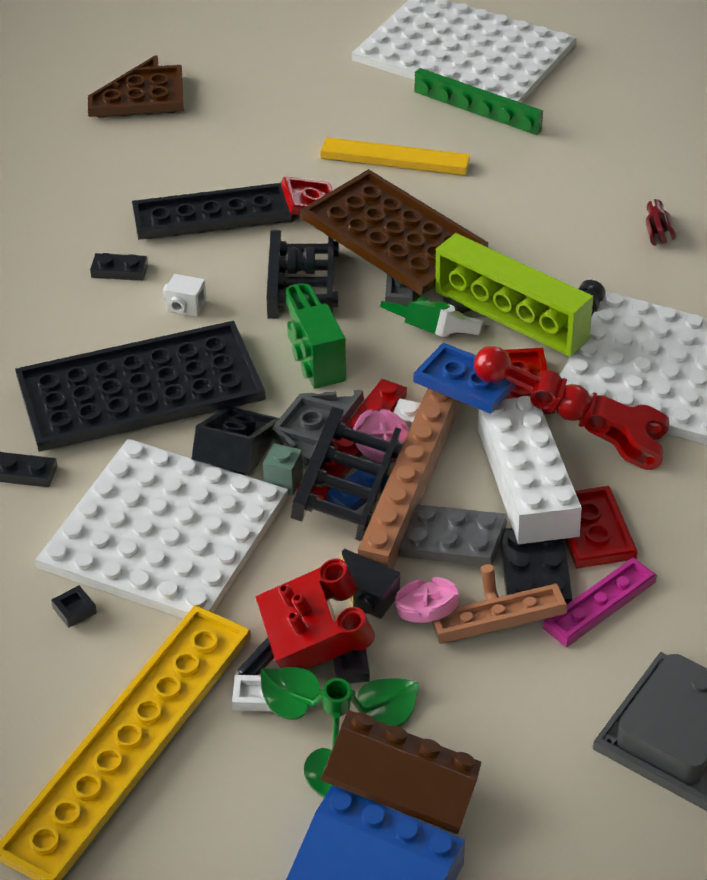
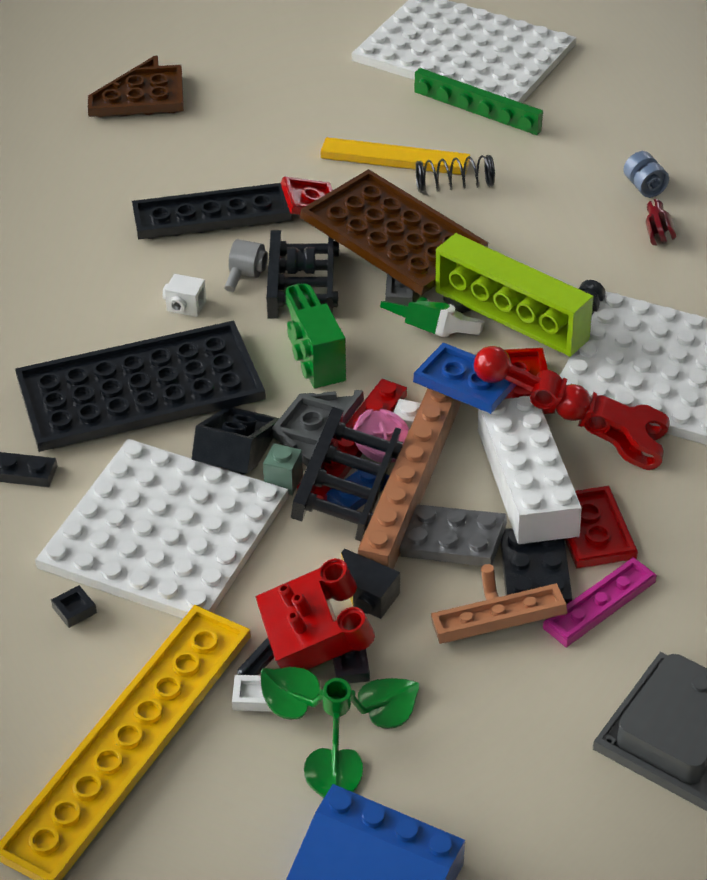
(119, 266): black plate -> none
(245, 259): none -> light grey piece
(402, 771): reddish brown slope -> none
(427, 601): bright pink tile -> none
(489, 169): none -> black piece
(646, 174): none -> sand blue wheel

